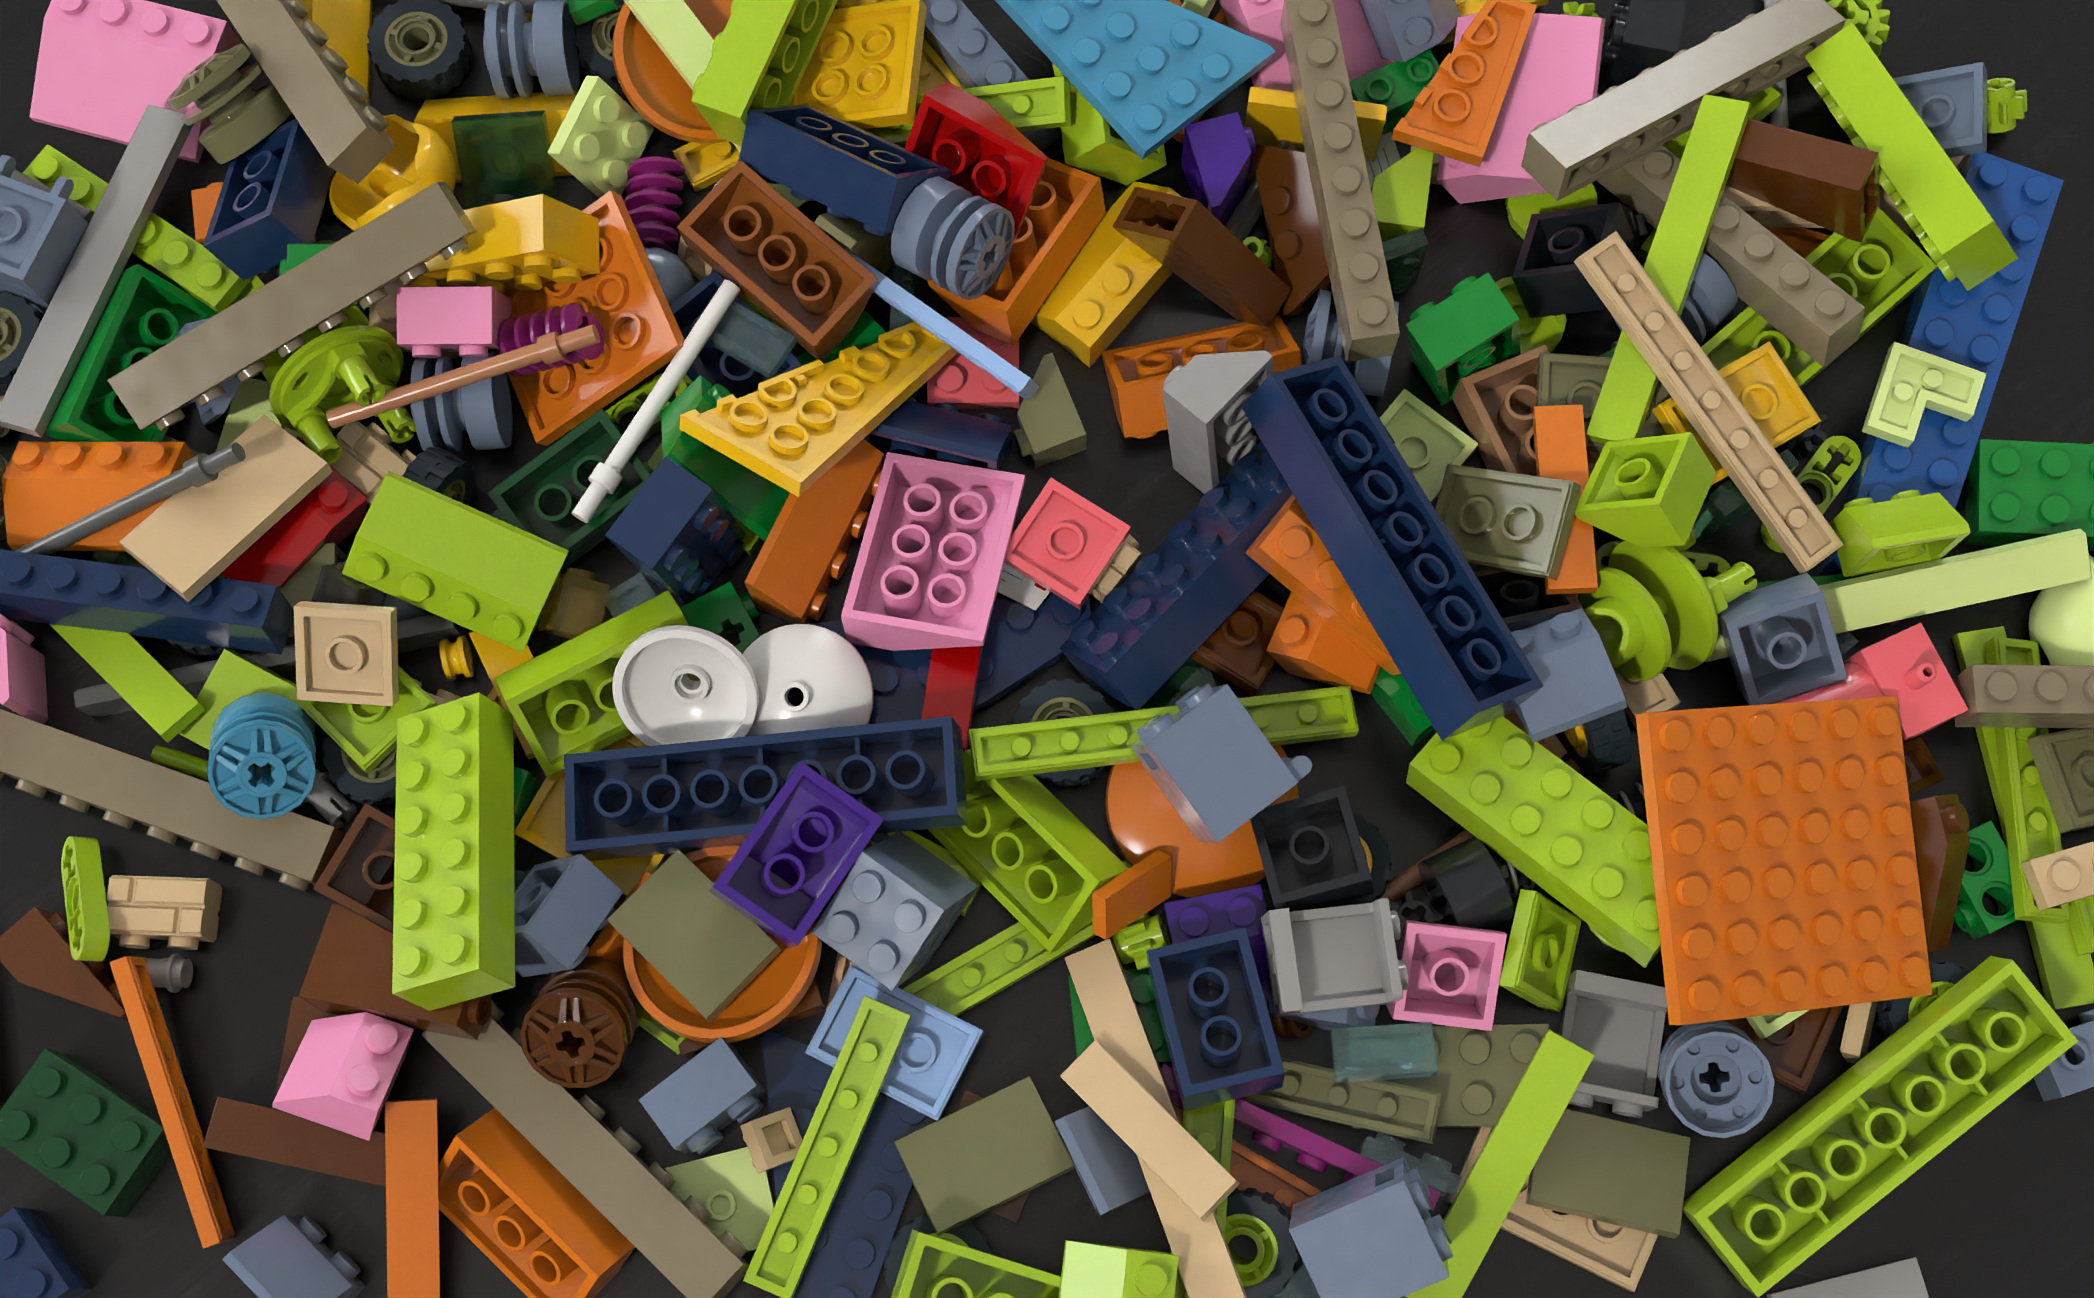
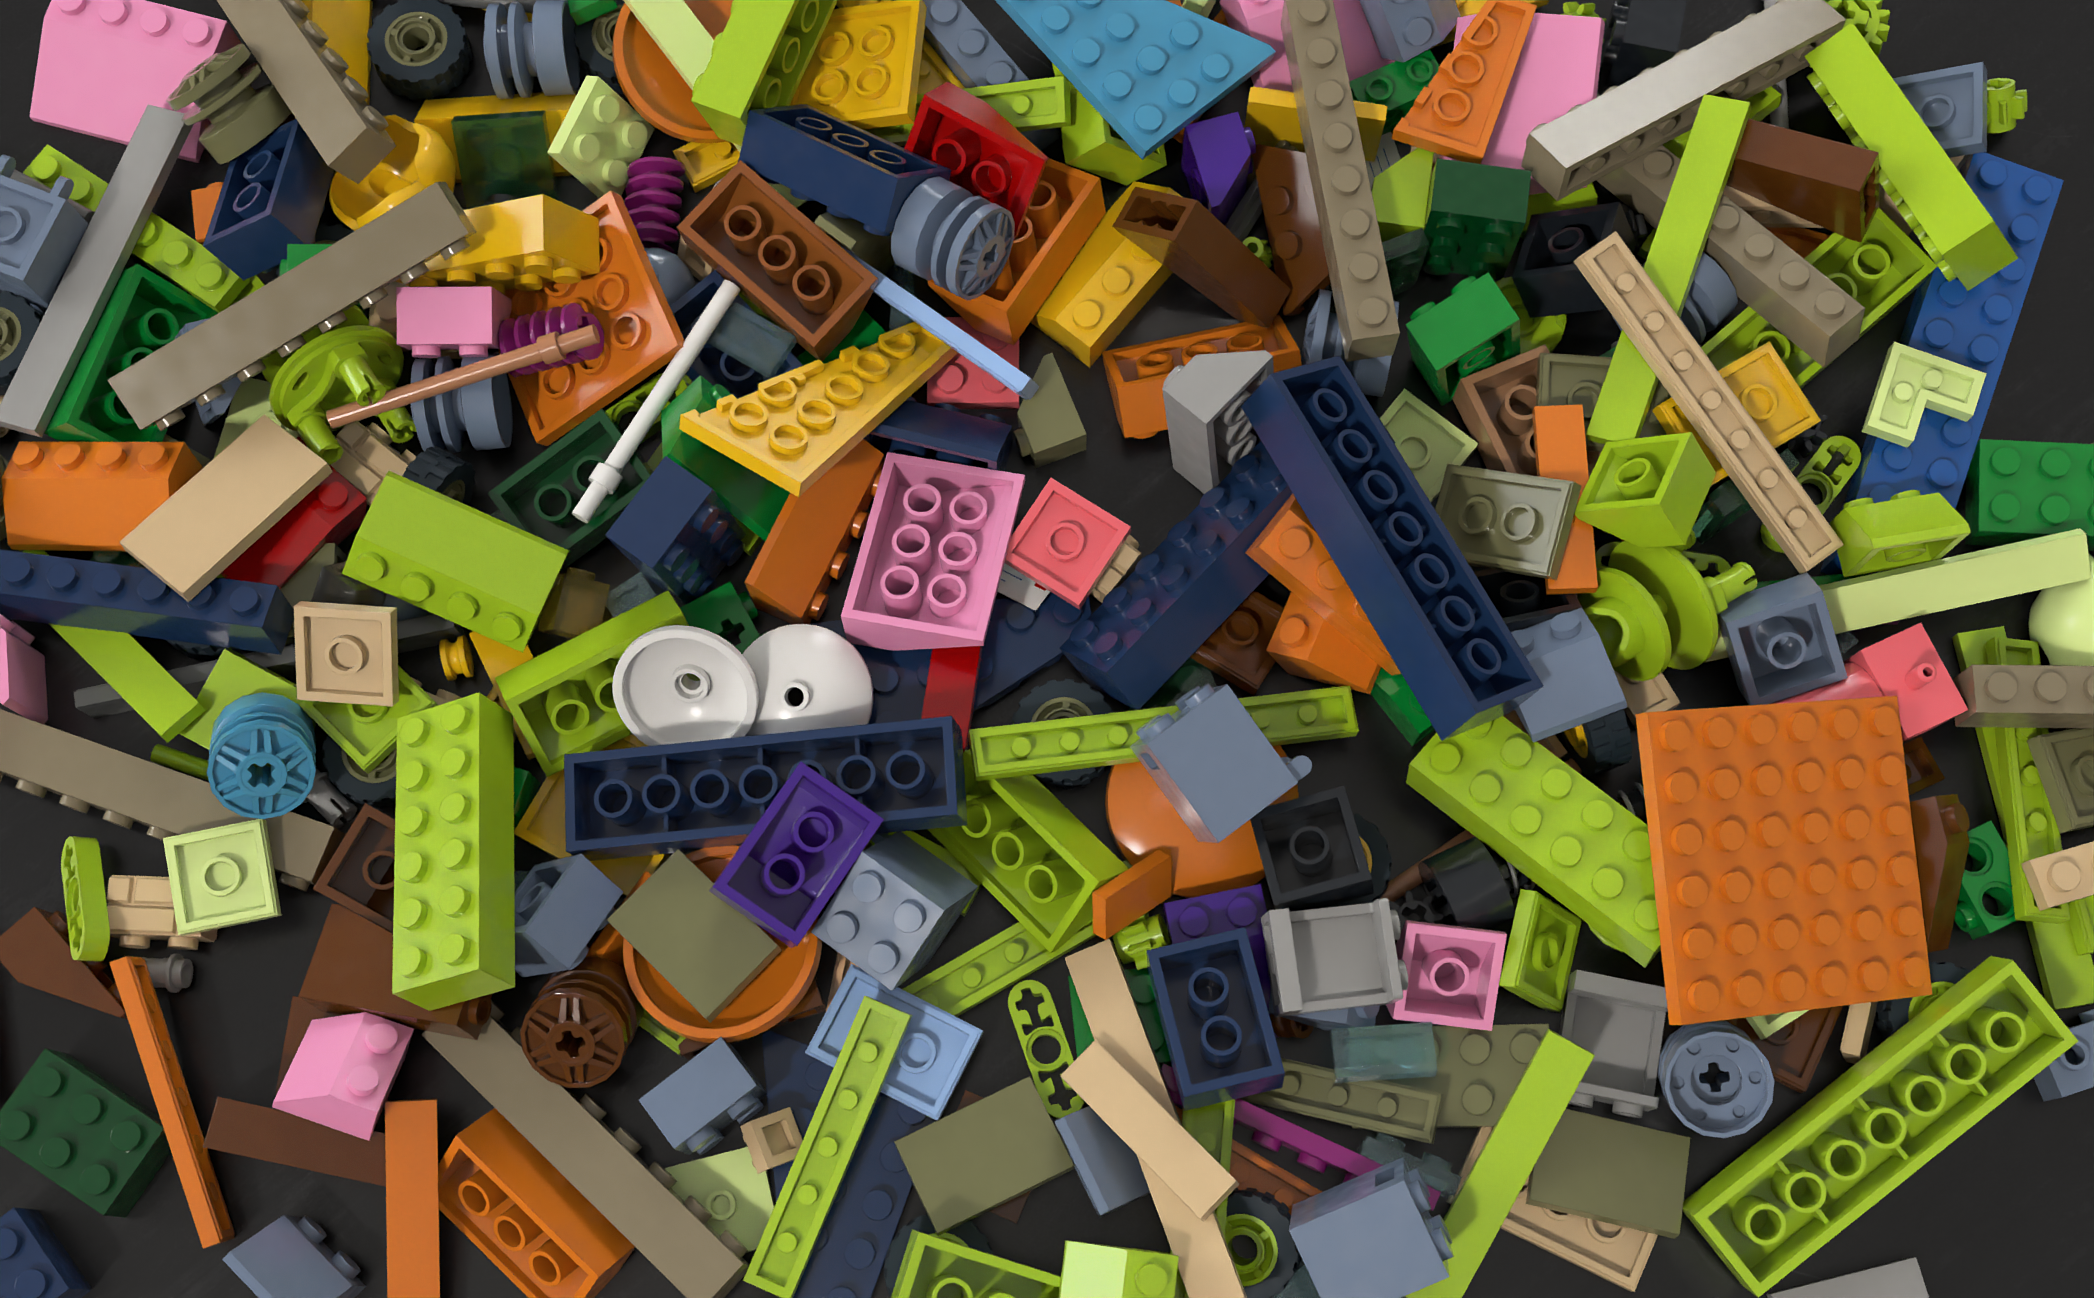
(195, 472): dark grey bar -> none
(222, 877): none -> yellowish green plate
(1022, 1019): none -> lime beam
(1474, 218): none -> dark green brick

